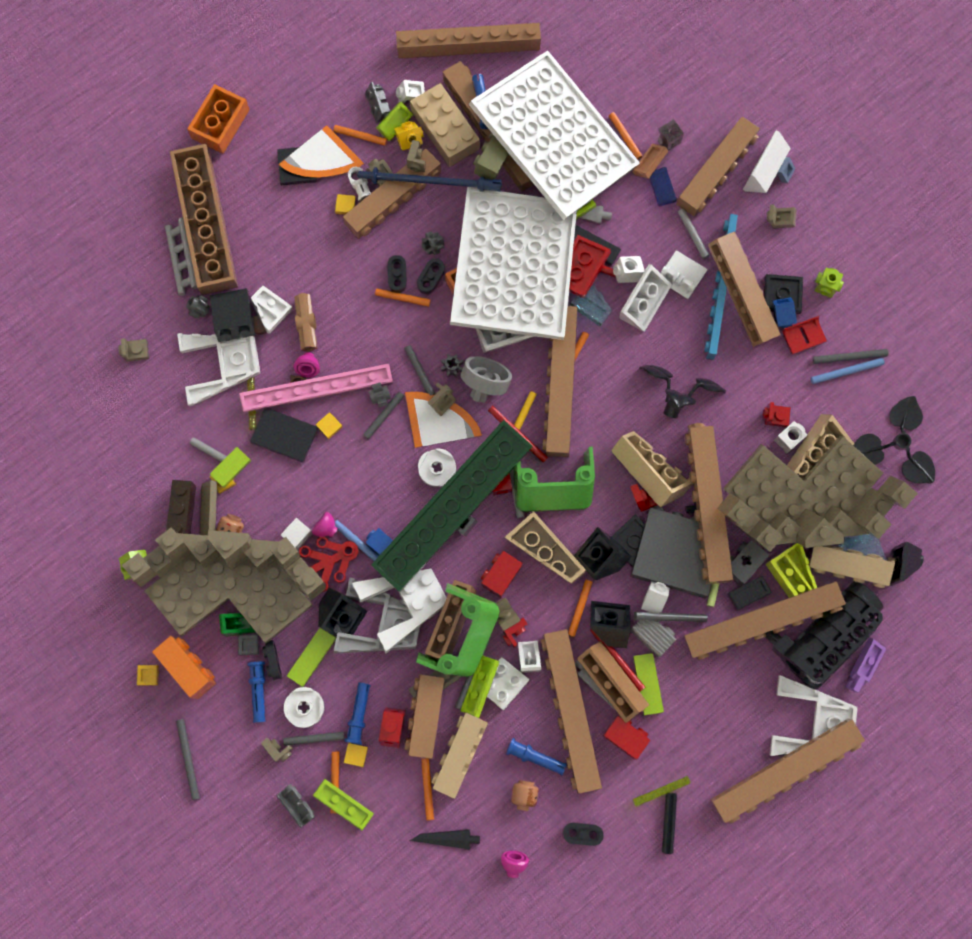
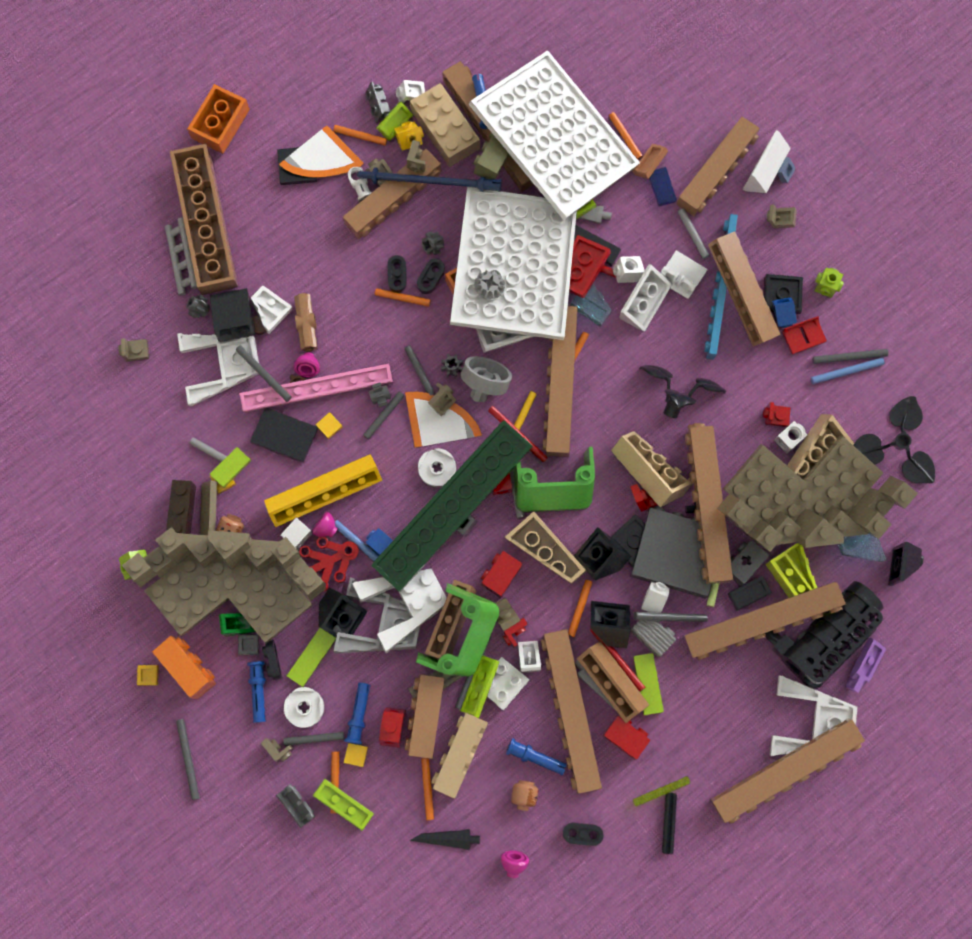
(251, 414): clear neon green bar -> none
(263, 373): none -> dark grey bar
(322, 490): none -> yellow brick
(344, 203): yellow tile -> none
(468, 40): medium nougat brick -> none
(494, 291): none -> light grey gear
(670, 135): clear smoke brick -> none
(852, 564): tan wedge -> none

